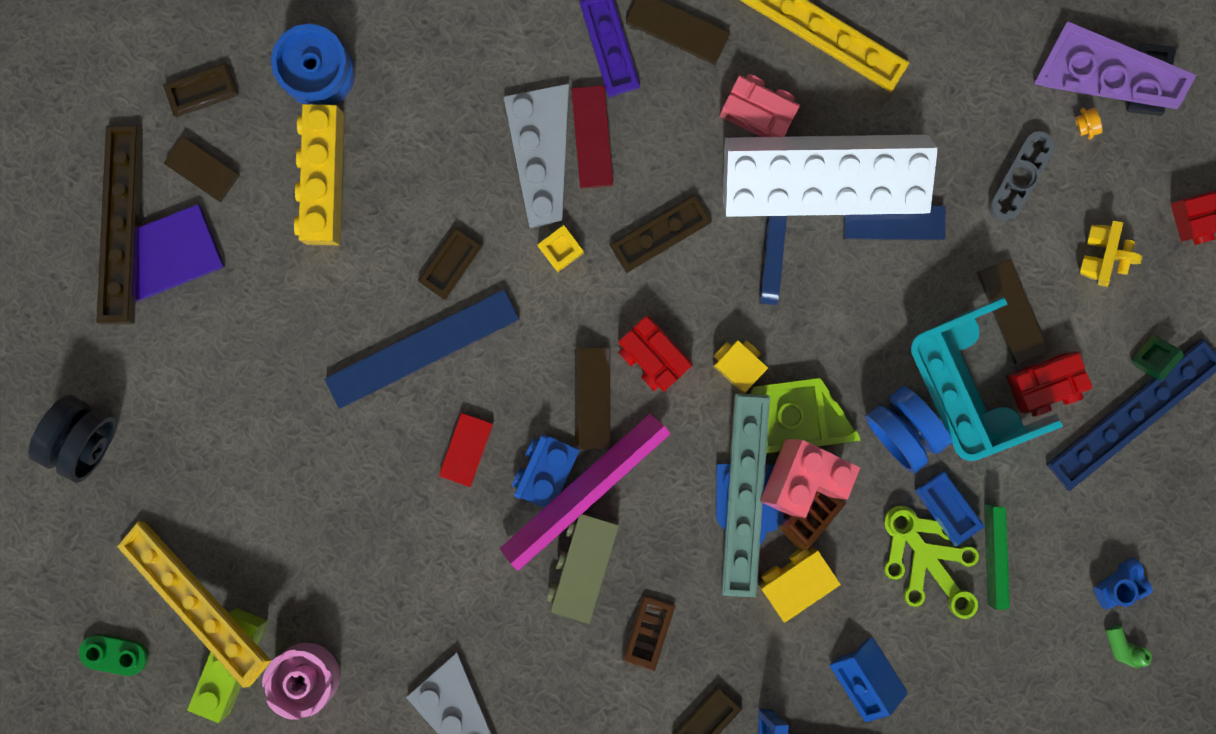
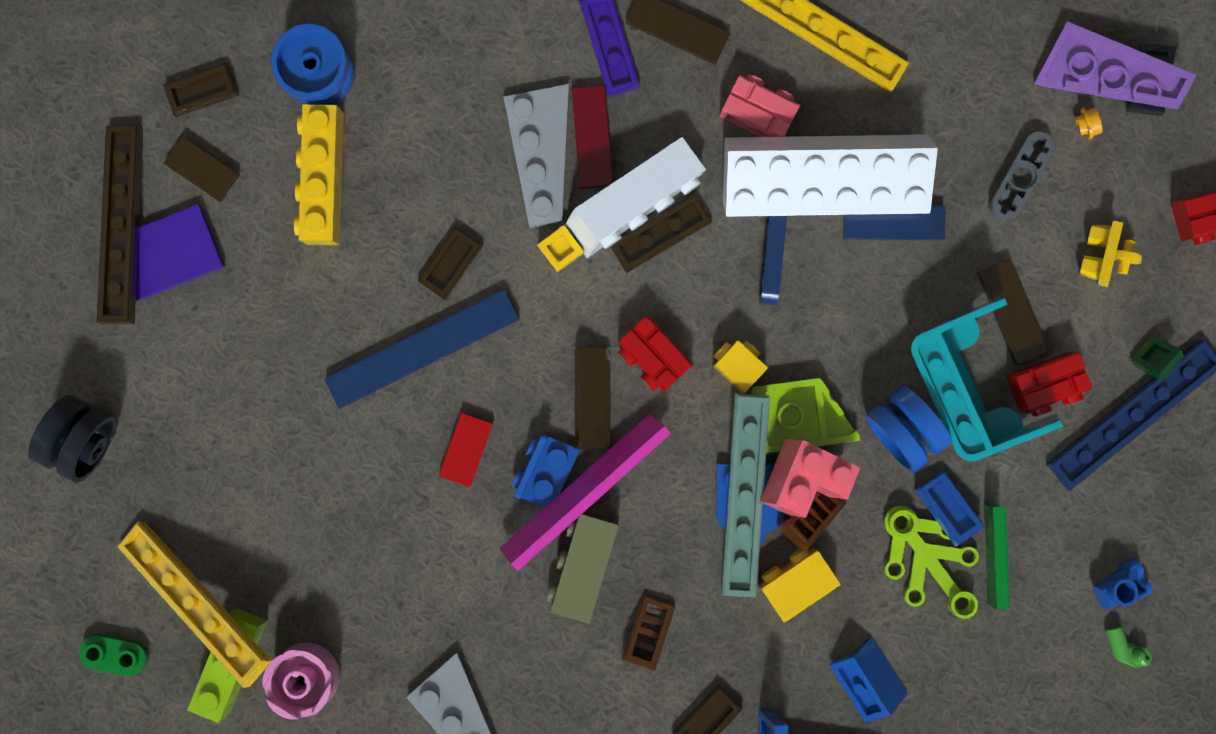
(634, 196): none -> white wedge

